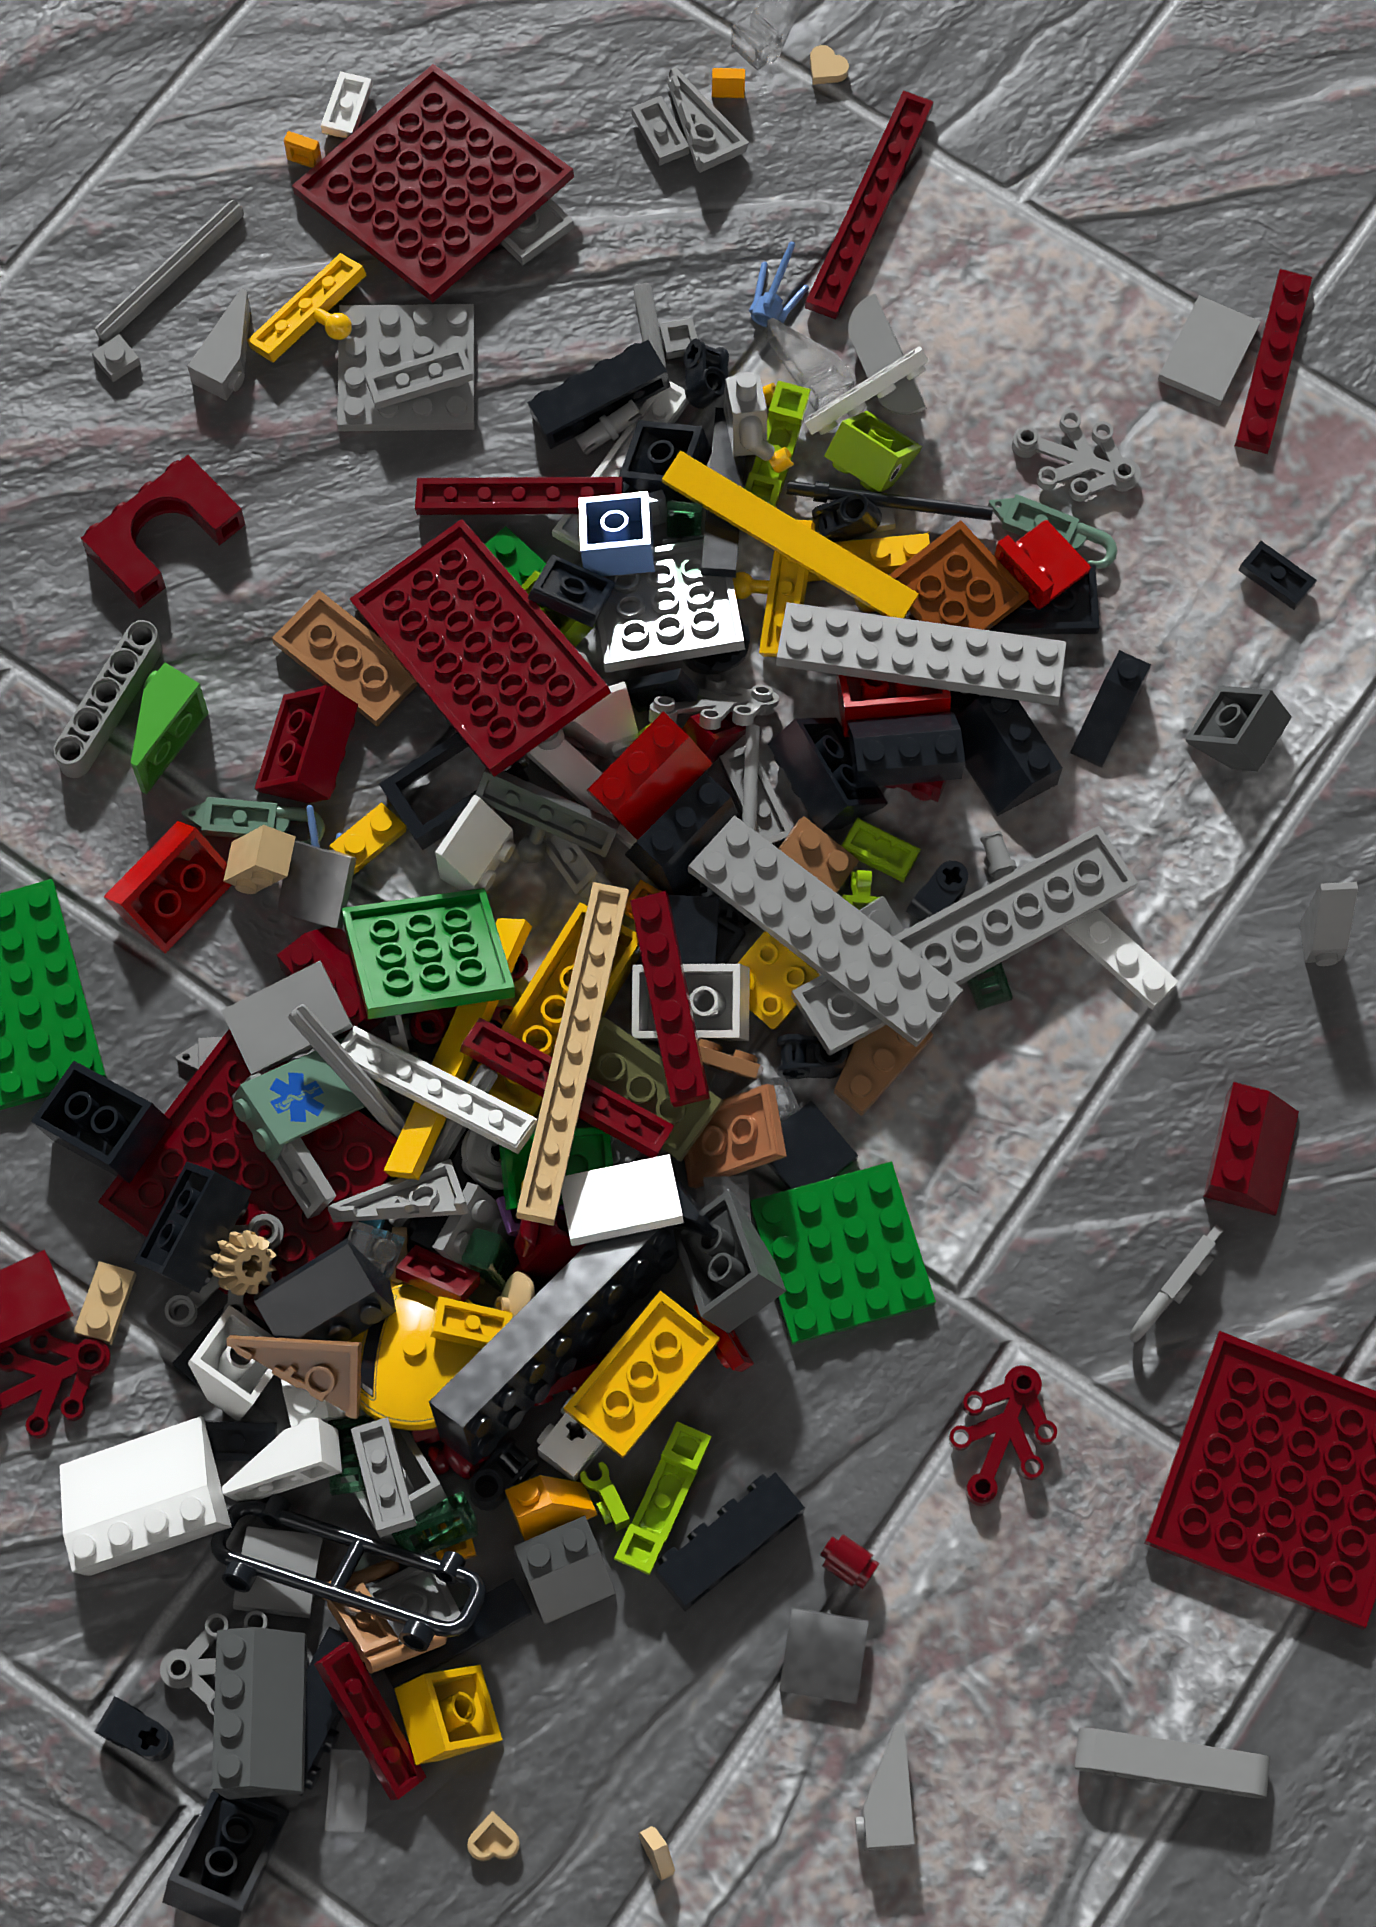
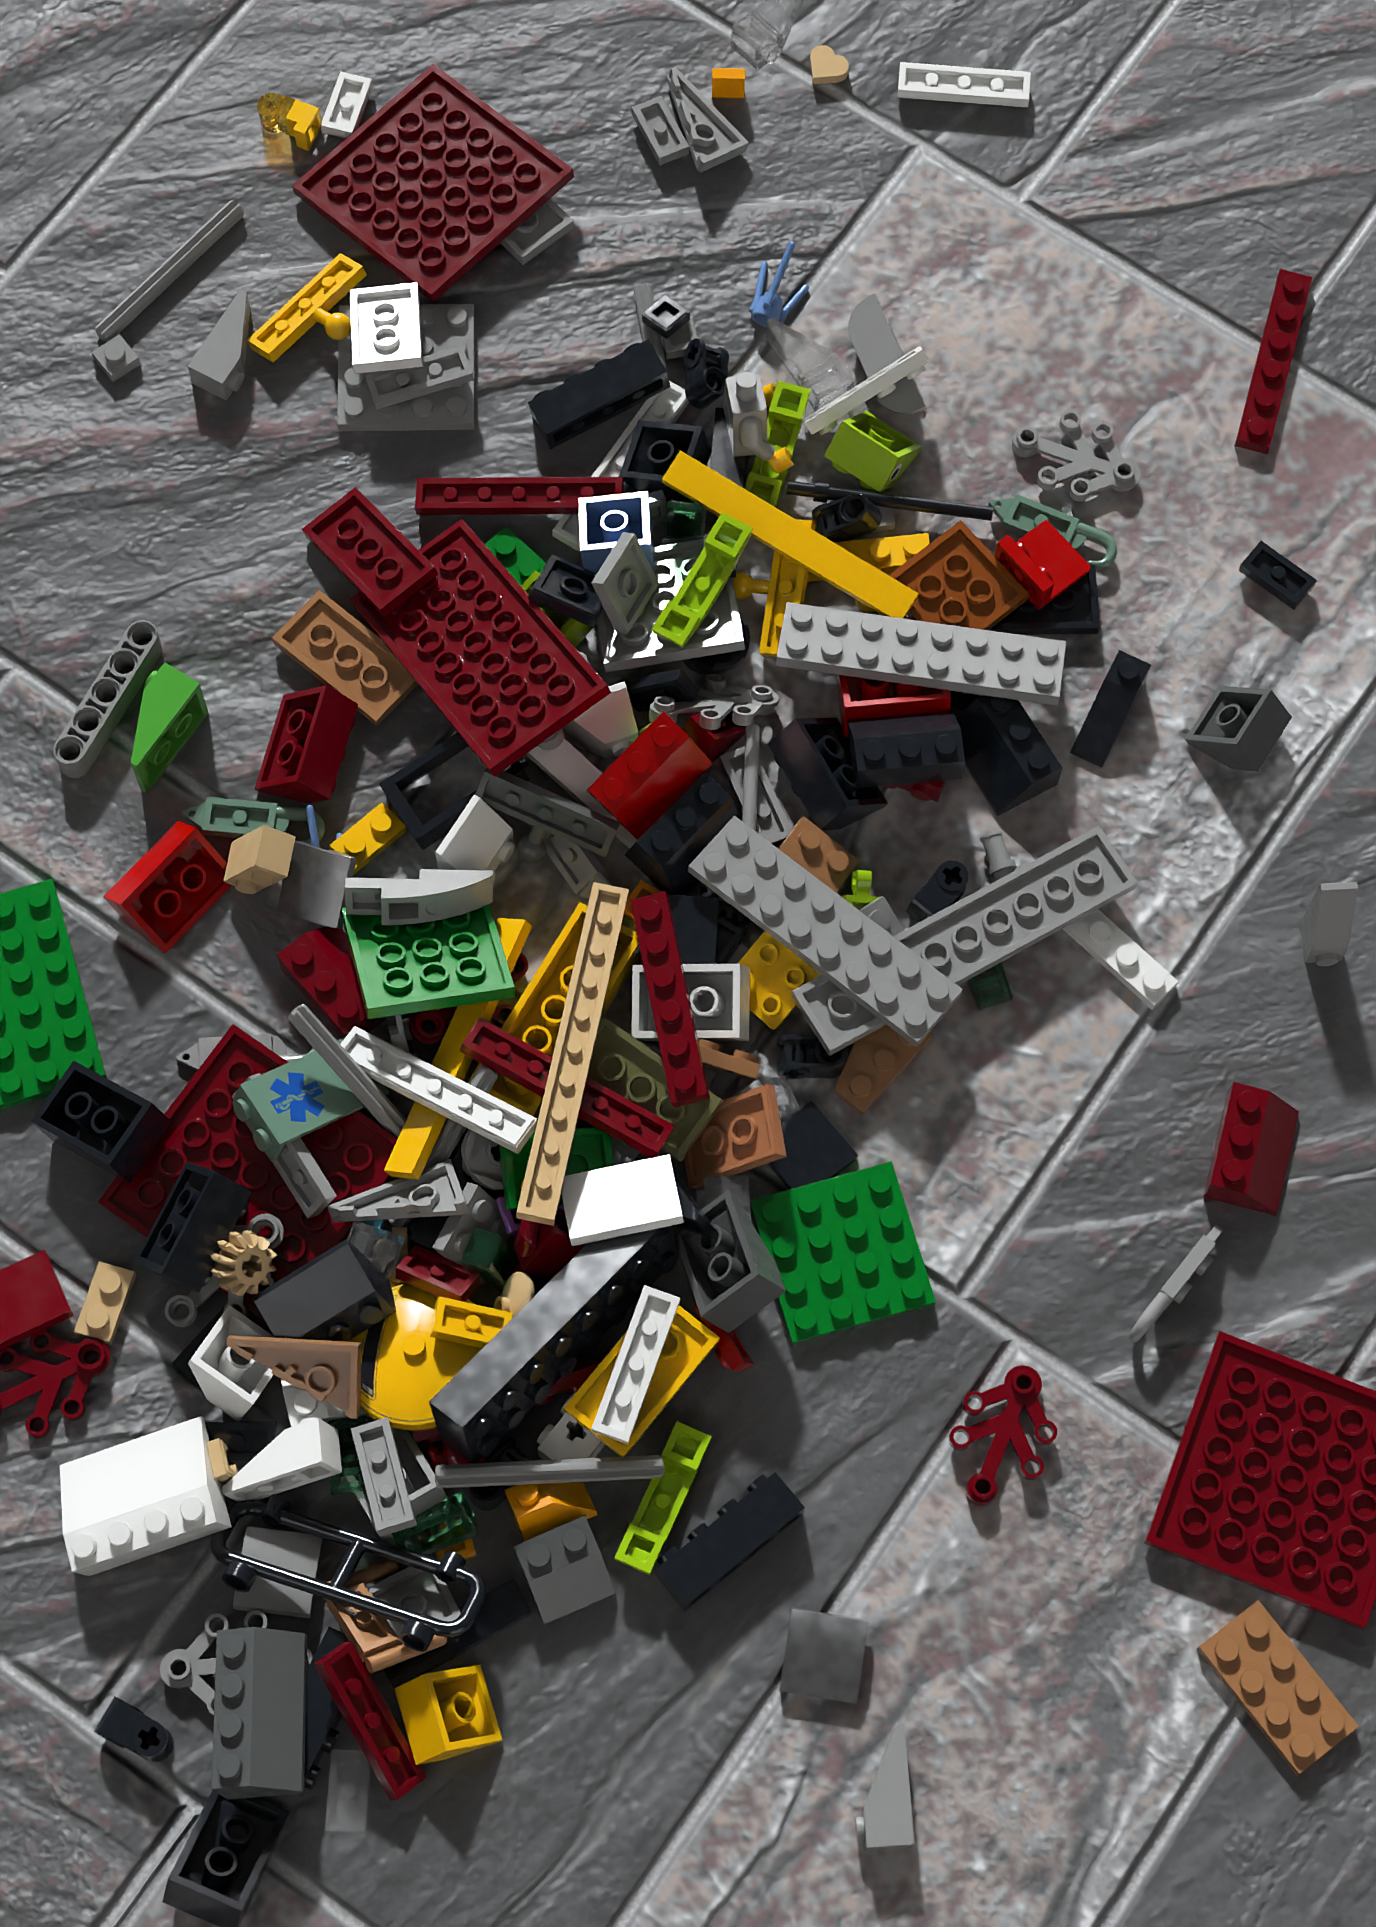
(180, 490): dark red arch -> none
(217, 1453): none -> tan tile
(262, 1020): light grey tile -> none
(290, 117): none -> leg
(302, 149): light orange tile -> none
(370, 552): none -> dark red plate
(386, 328): none -> white plate
(432, 897): none -> light grey slope
(493, 1839): tan tile -> none
(548, 1471): none -> light grey axle
(608, 427): light grey pin -> none
(611, 1506): lime plate -> none
(625, 582): none -> light grey plate
(635, 1364): none -> white plate
(658, 1852): tan tile -> none
(665, 316): none -> black tile
(704, 581): none -> lime slope
(849, 1561): dark red brick -> none
(869, 205): dark red plate -> none
(881, 850): lime plate -> none
(964, 84): none -> white plate
(1172, 1763): light grey beam -> none
(1209, 351): light grey tile -> none
(1277, 1687): none -> medium nougat plate

